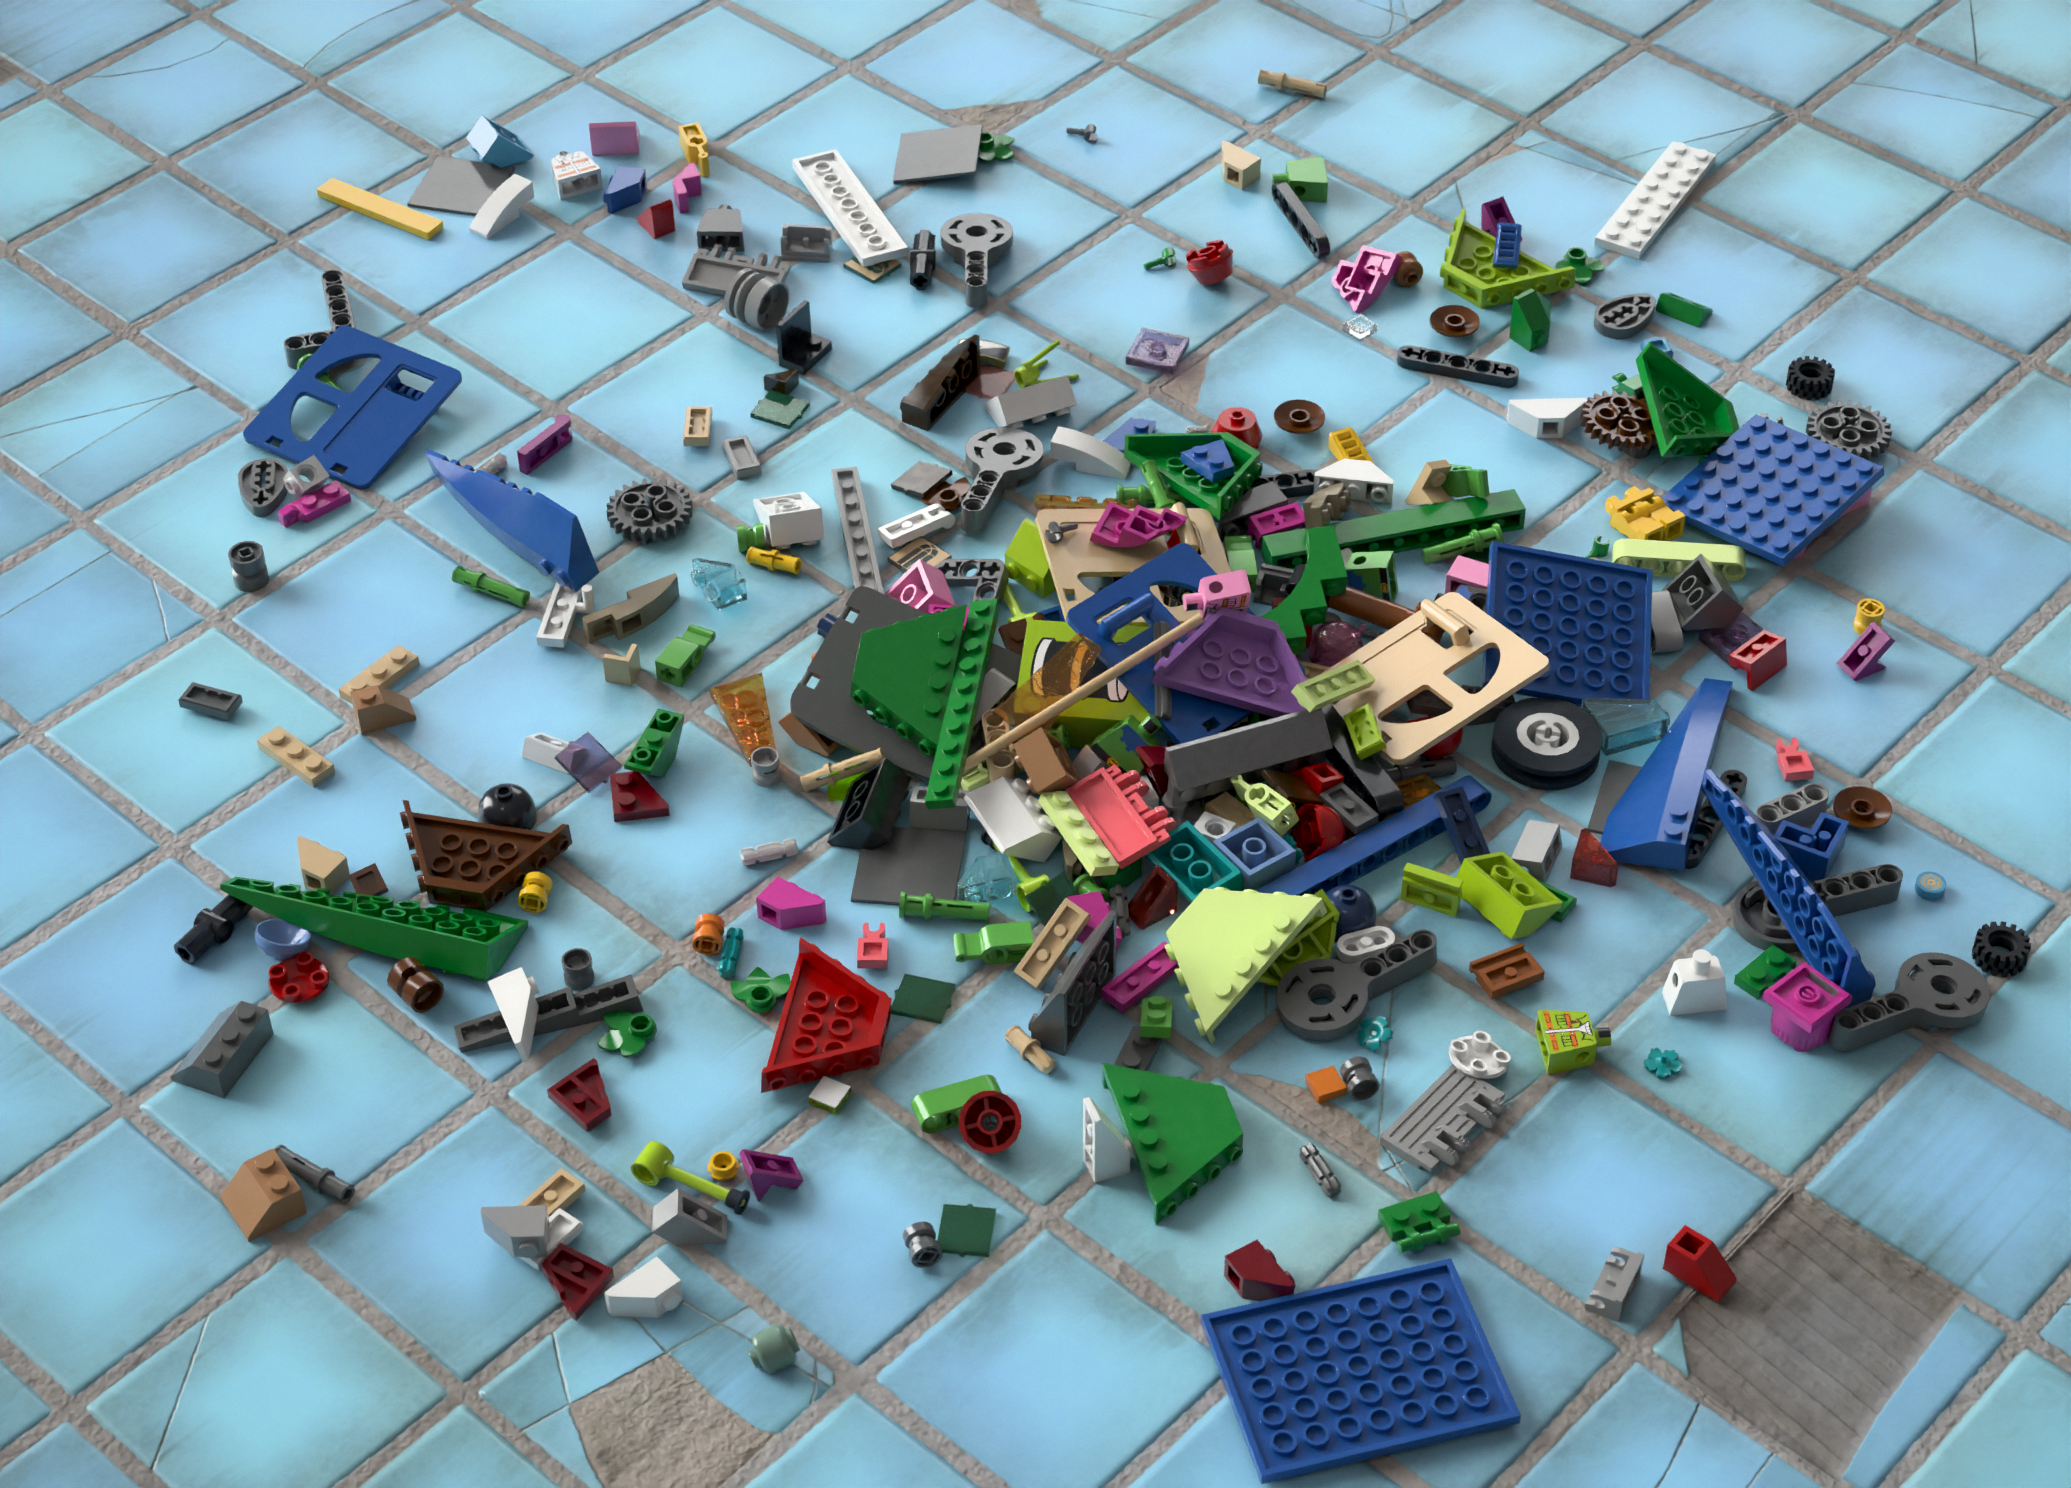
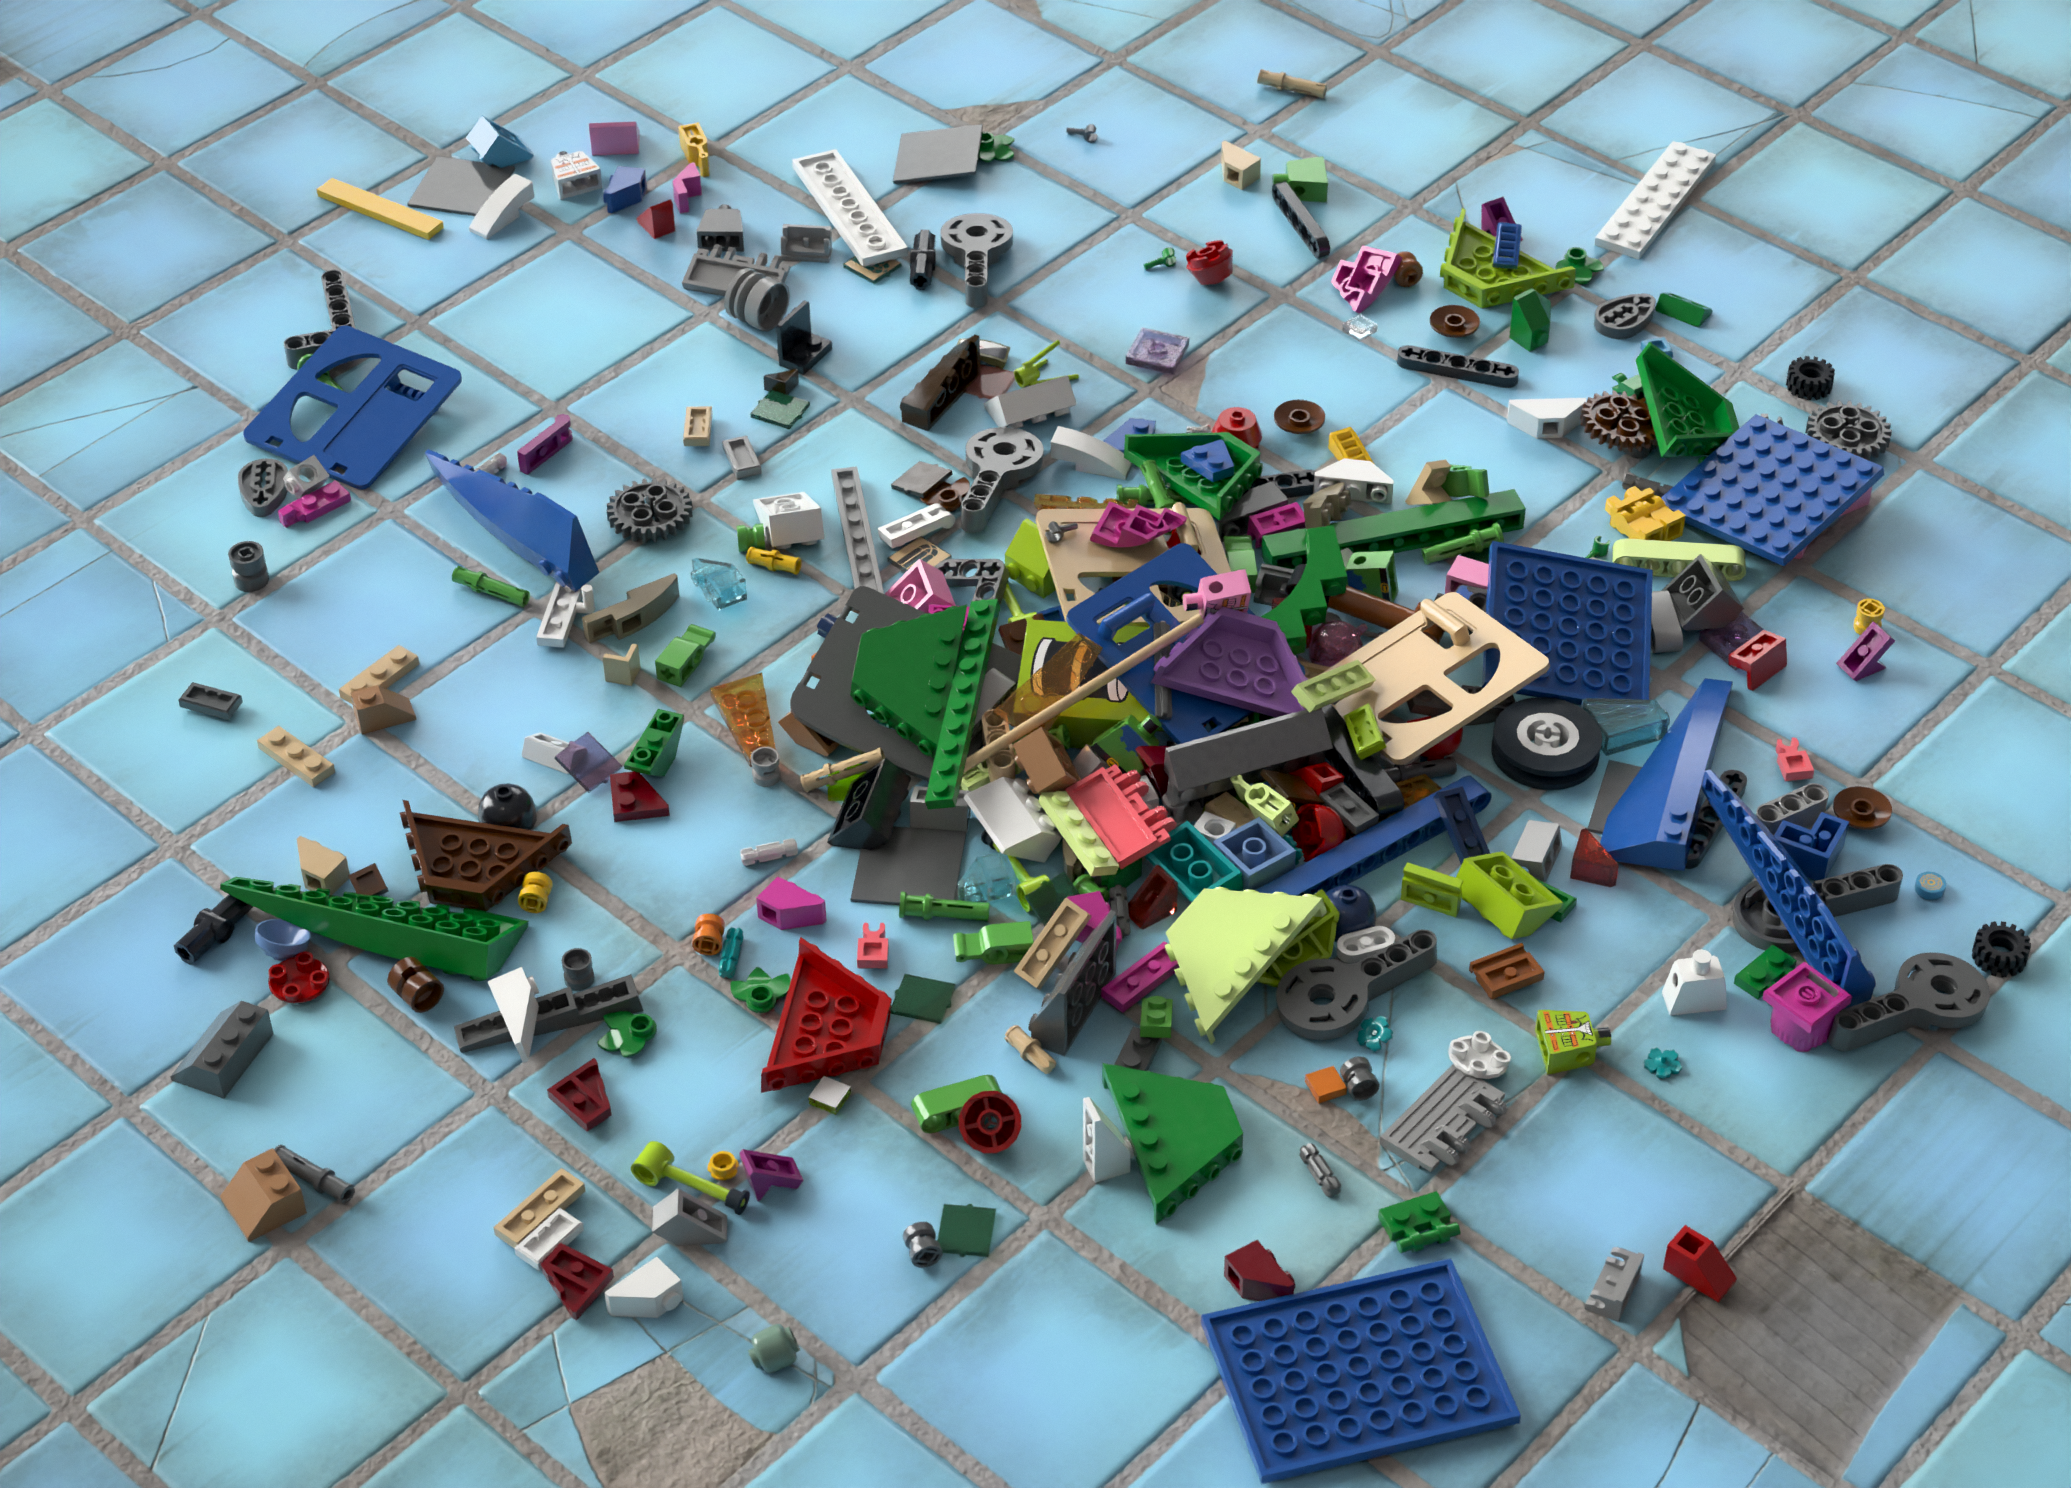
(518, 1229): light grey slope -> none
(1642, 484): none -> dark grey axle

